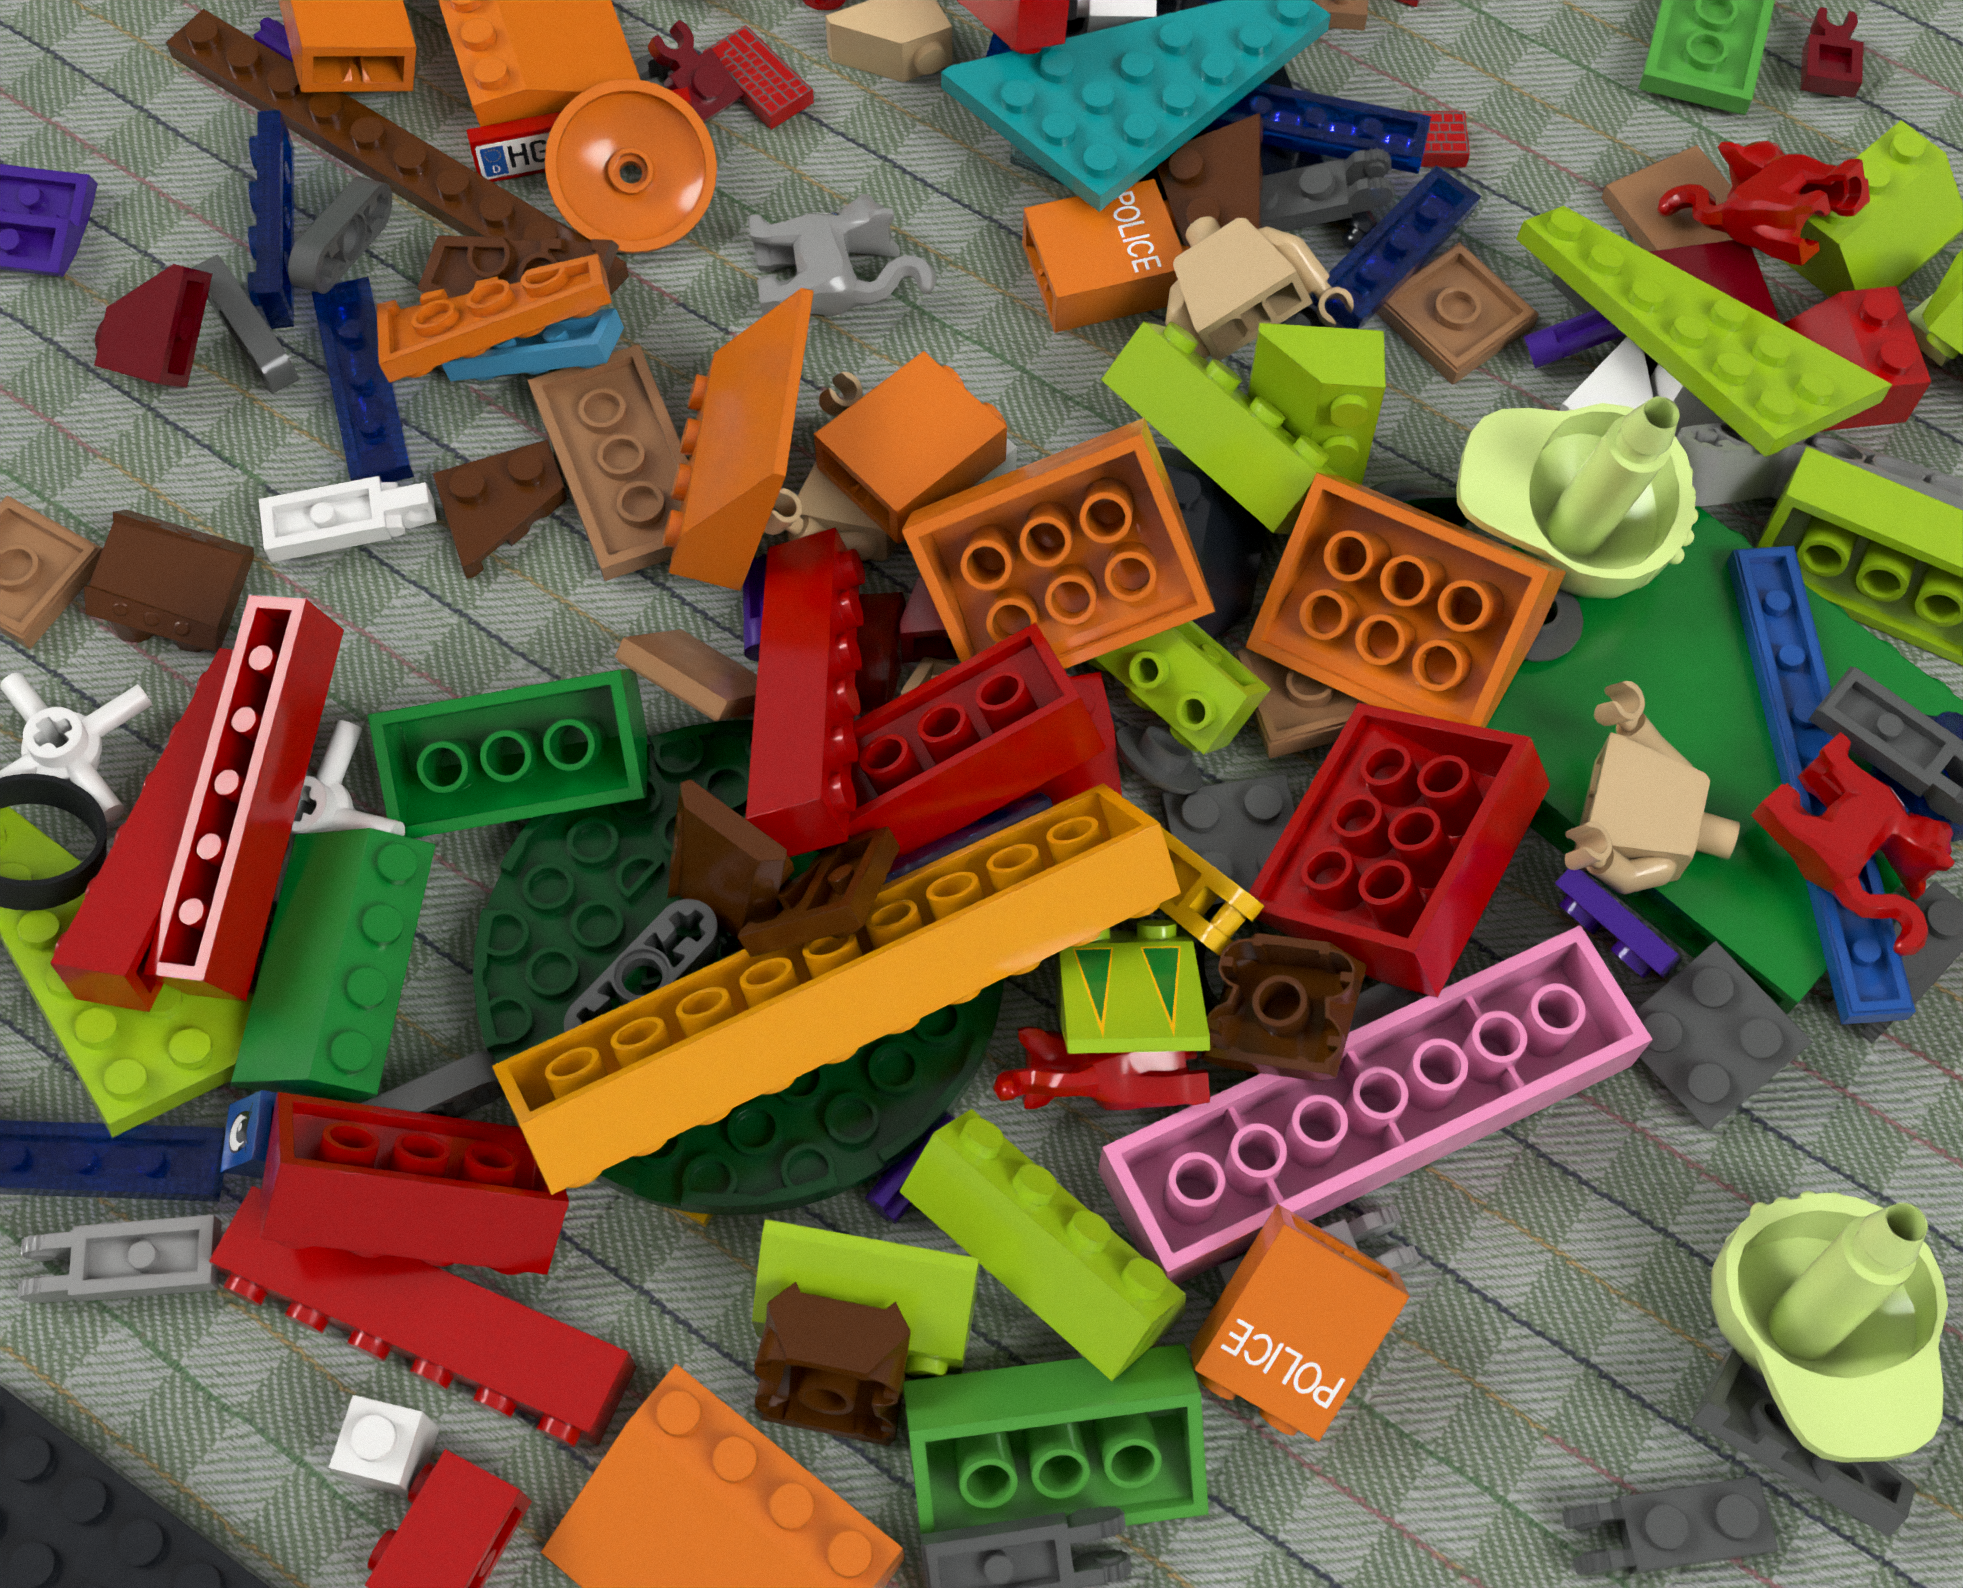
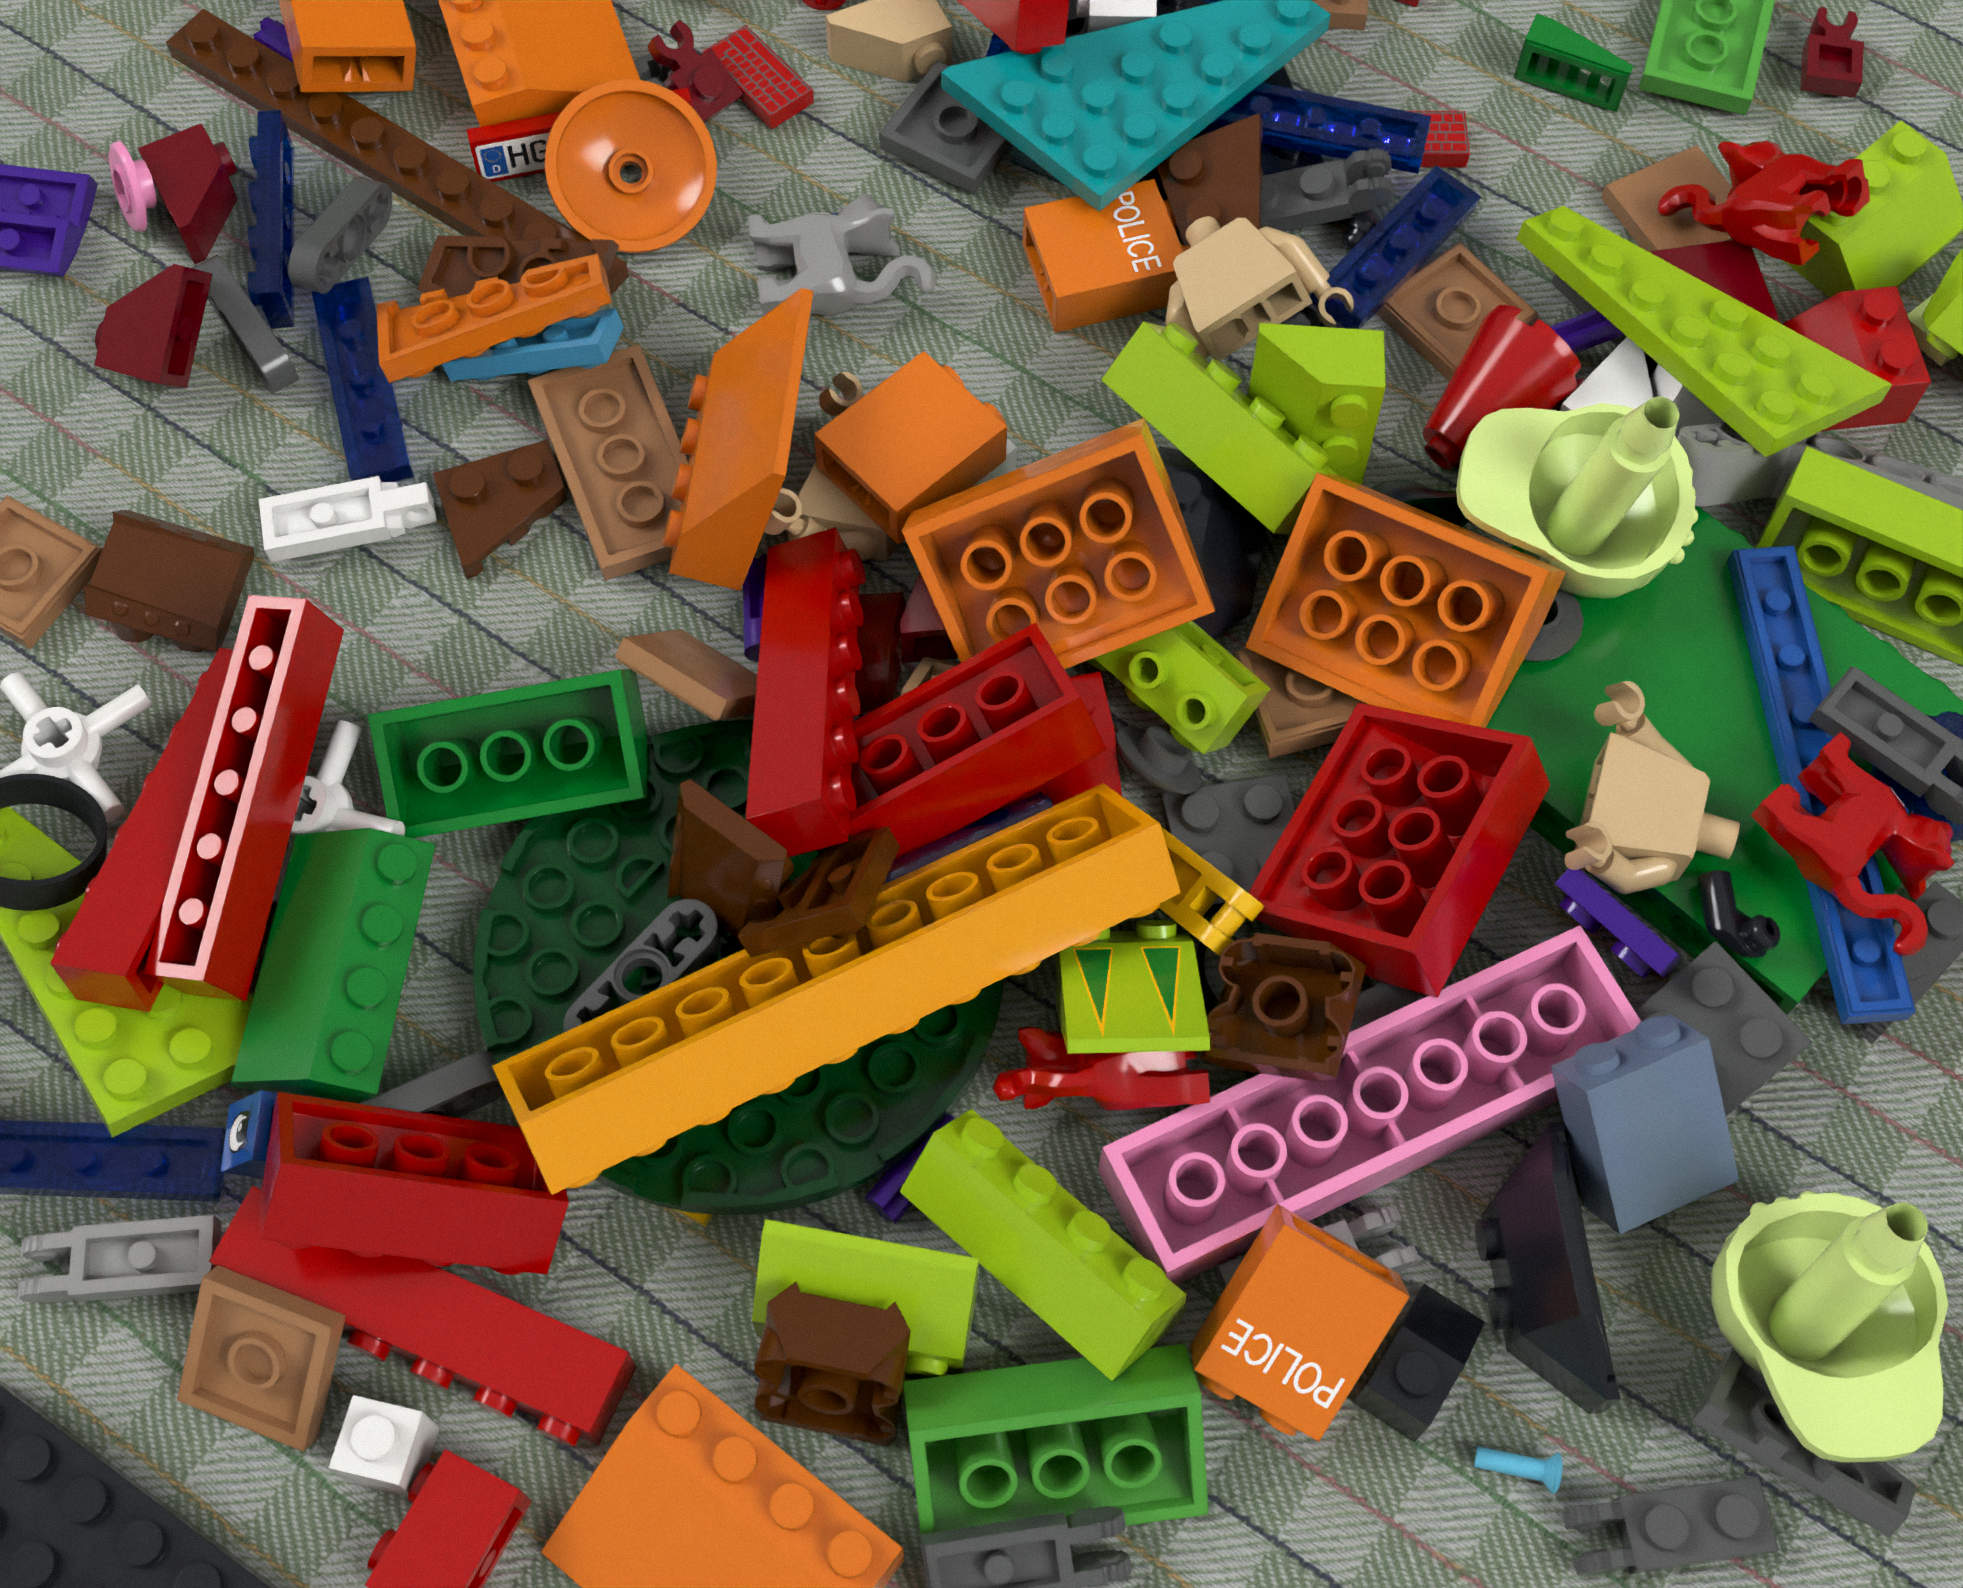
(132, 186): none -> bright pink piece
(193, 185): none -> dark red slope
(260, 1357): none -> medium nougat plate
(943, 135): none -> dark grey plate
(1420, 1363): none -> black slope
(1501, 369): none -> red cone
(1545, 1276): none -> black wedge
(1546, 1471): none -> medium azure piece
(1554, 61): none -> green slope
(1645, 1122): none -> sand blue brick
(1729, 925): none -> black arm

